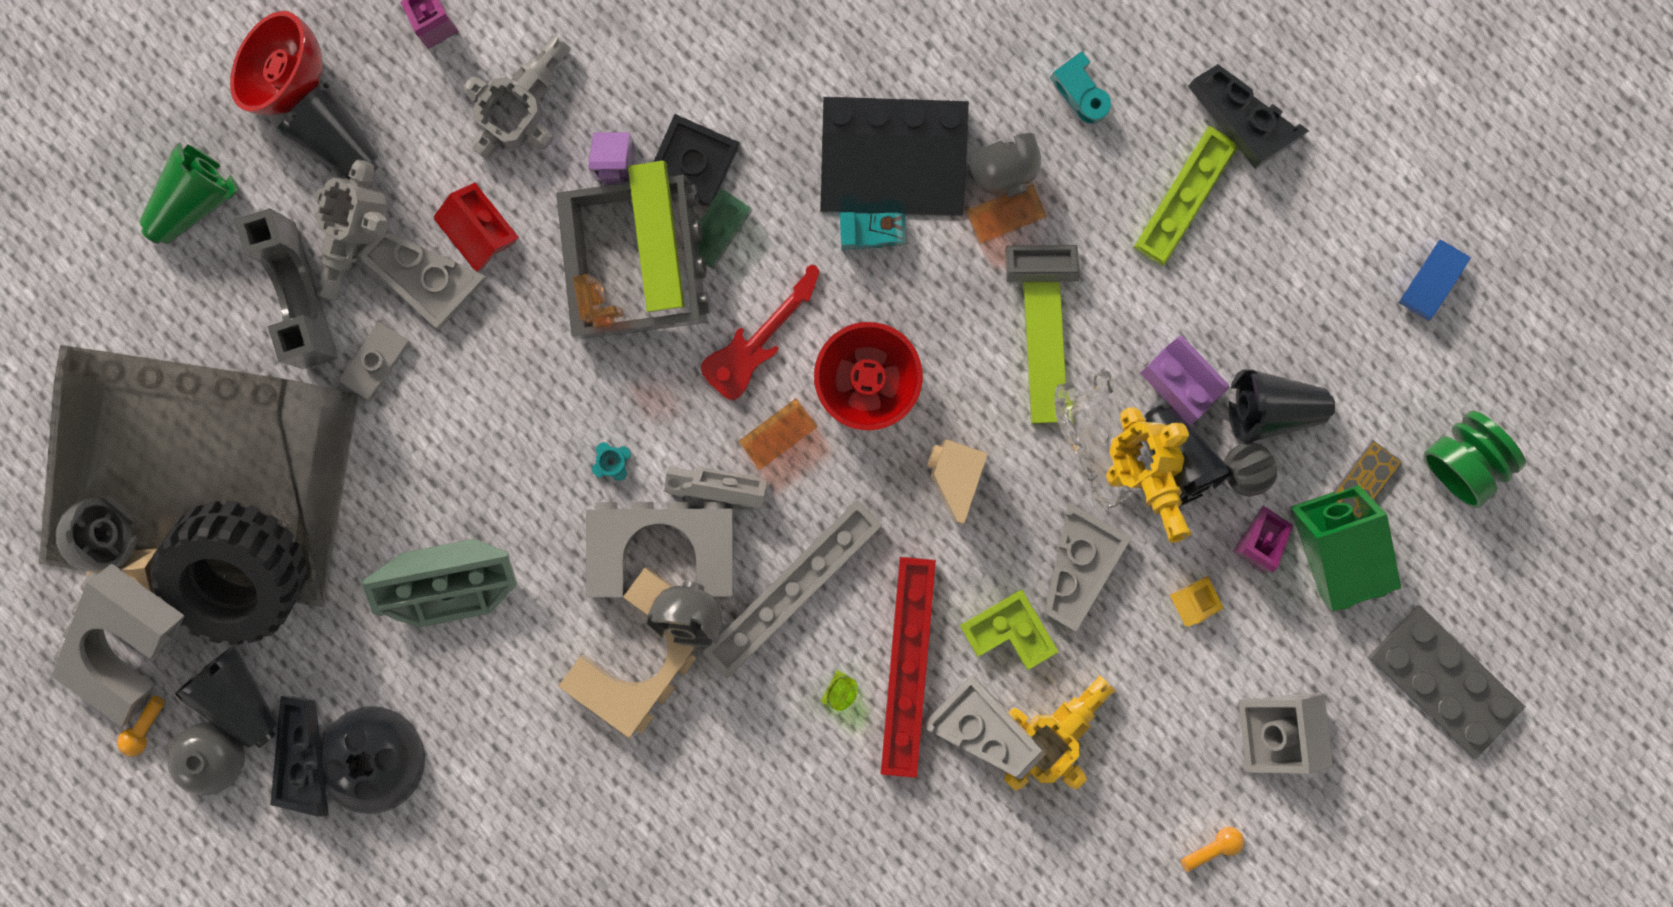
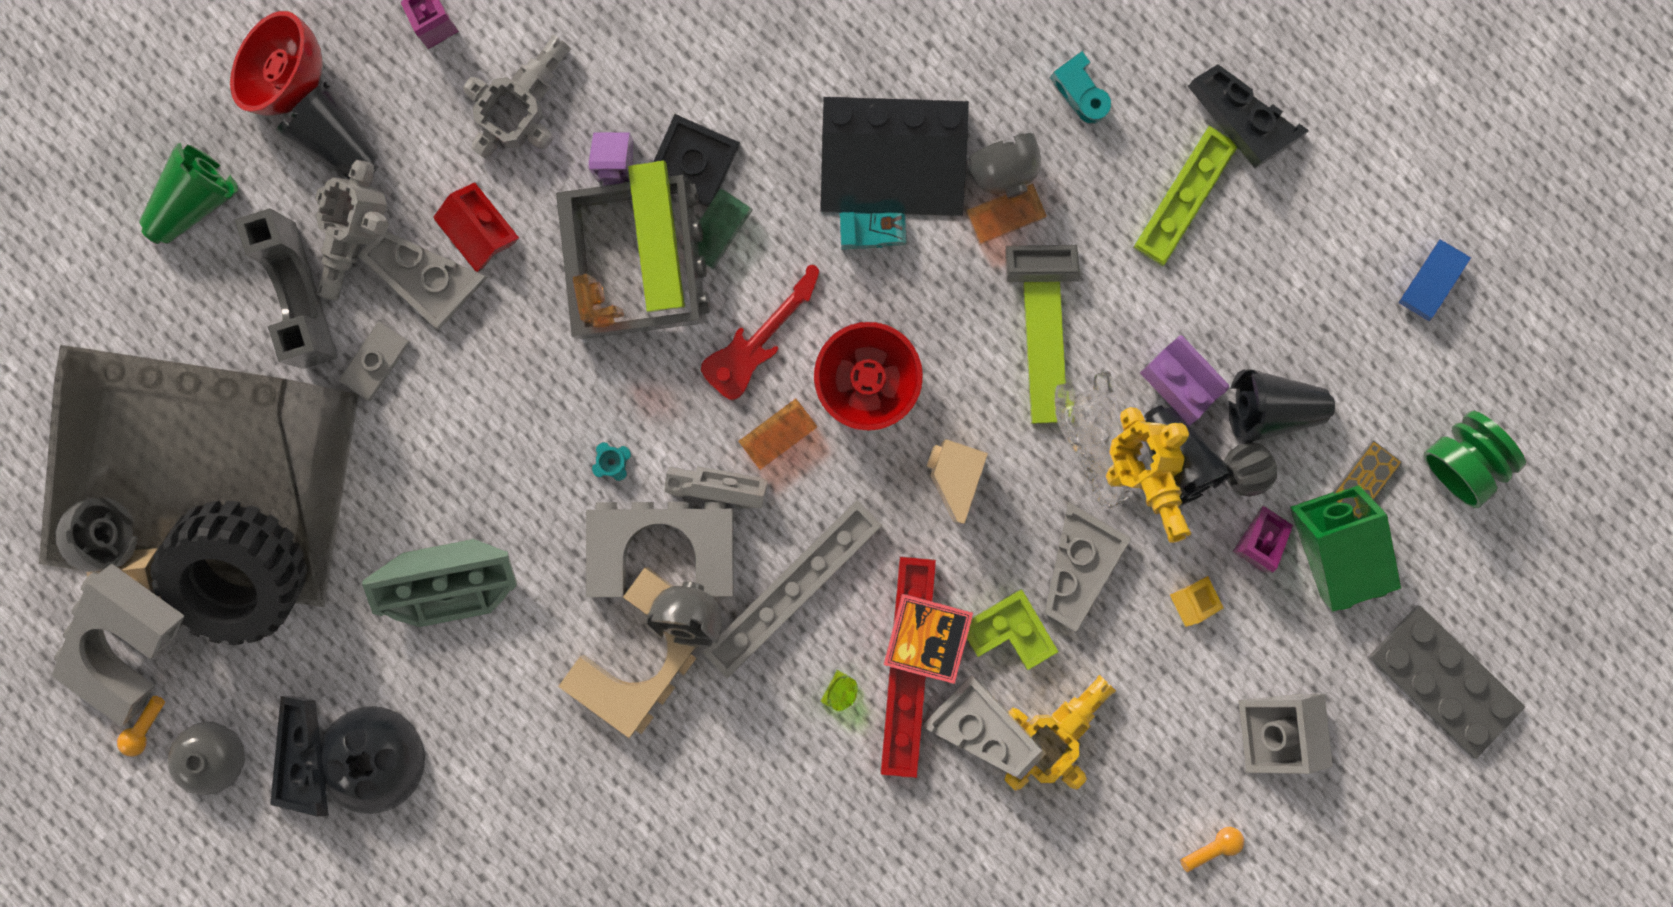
(230, 699): black cone -> none
(928, 638): none -> tile

